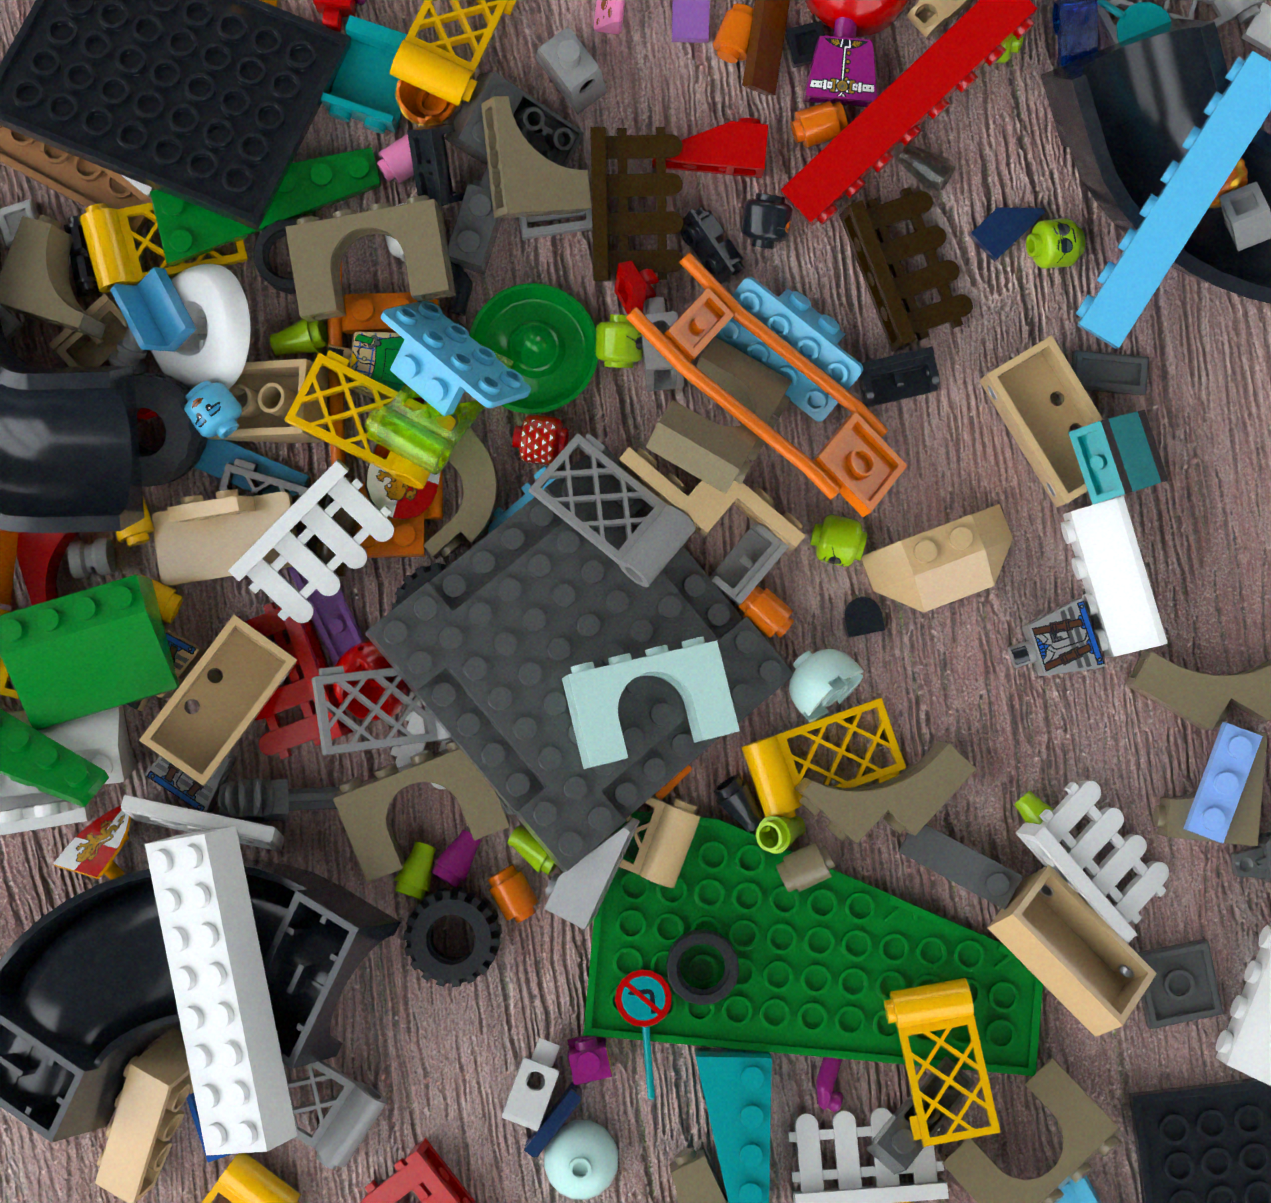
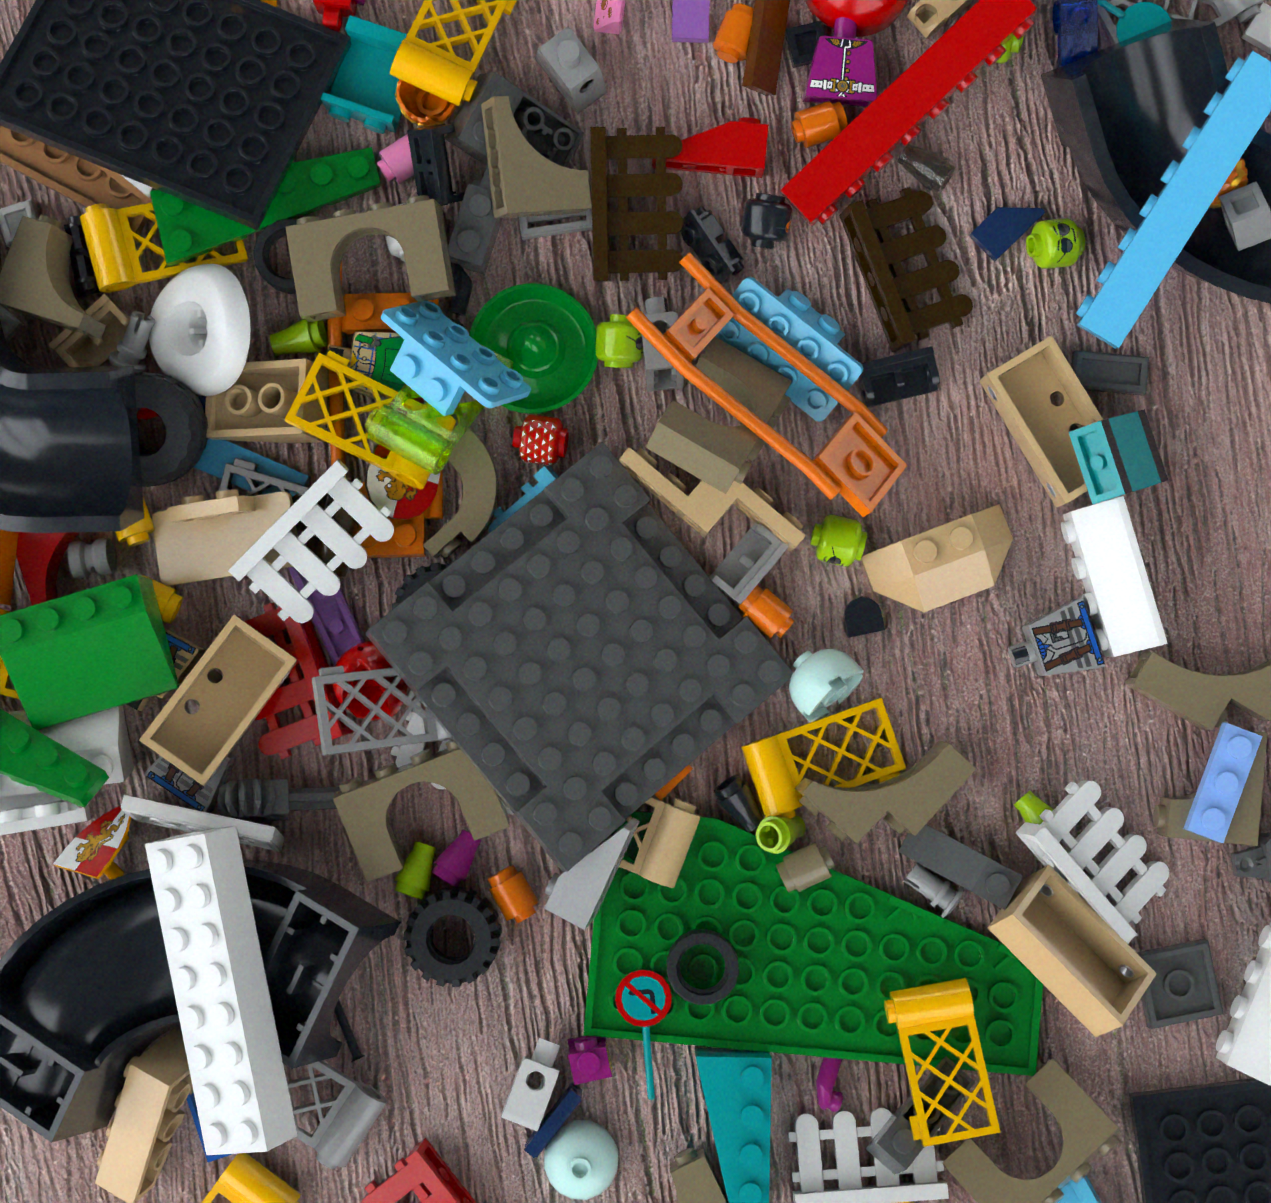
(154, 312): dark azure panel -> none
(213, 409): medium azure head -> none
(347, 1032): none -> black piece
(531, 851): lime cone -> none
(634, 286): red tile -> none
(653, 541): light grey piece -> none
(692, 670): light aqua arch -> none
(934, 889): none -> light grey pin

